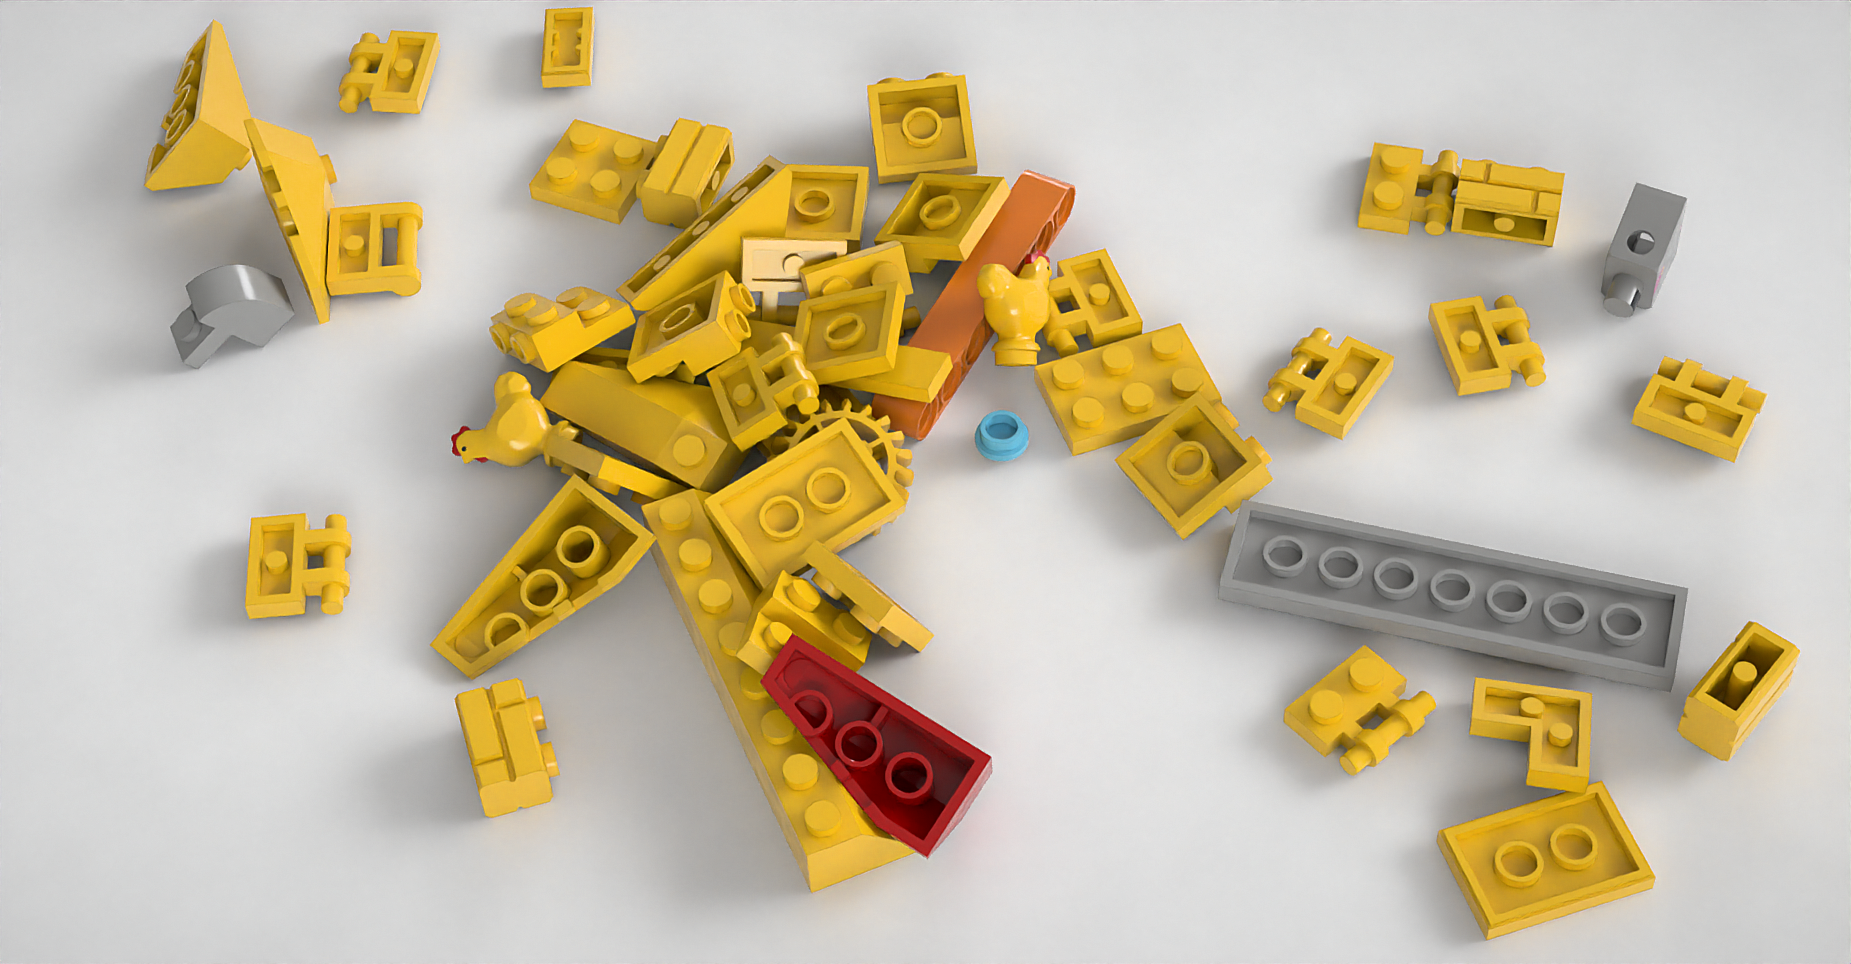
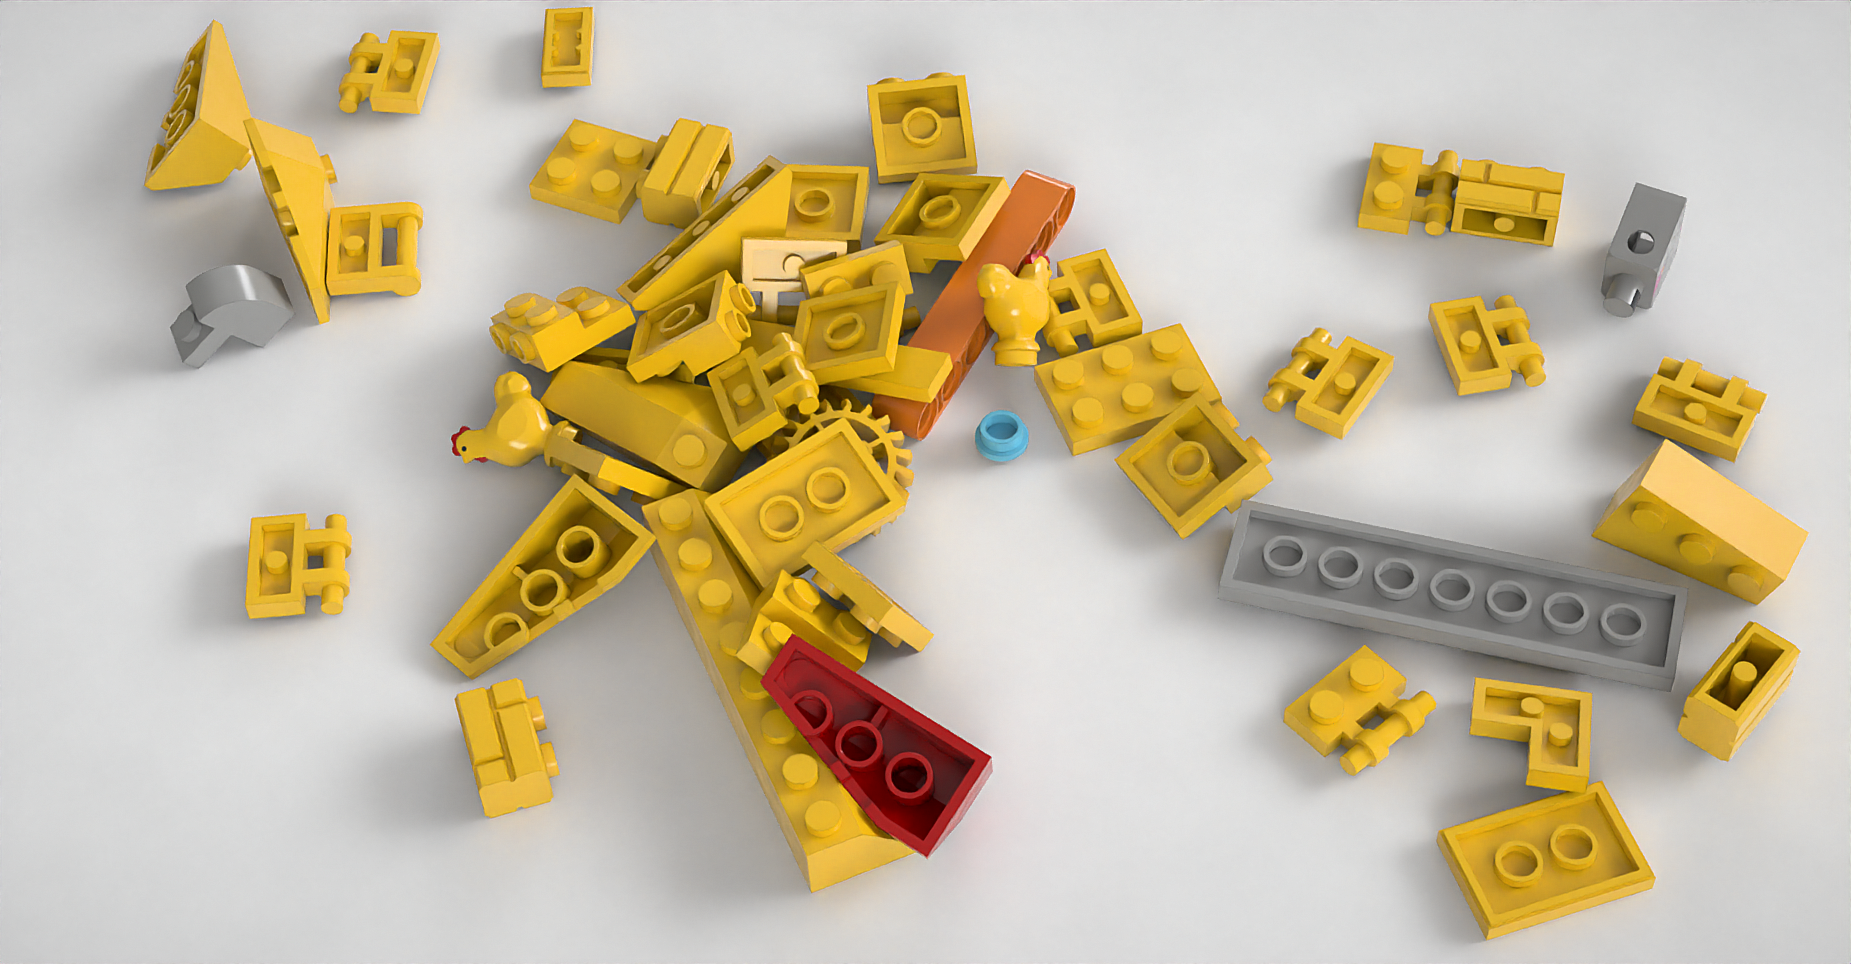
(1701, 526): none -> yellow wedge

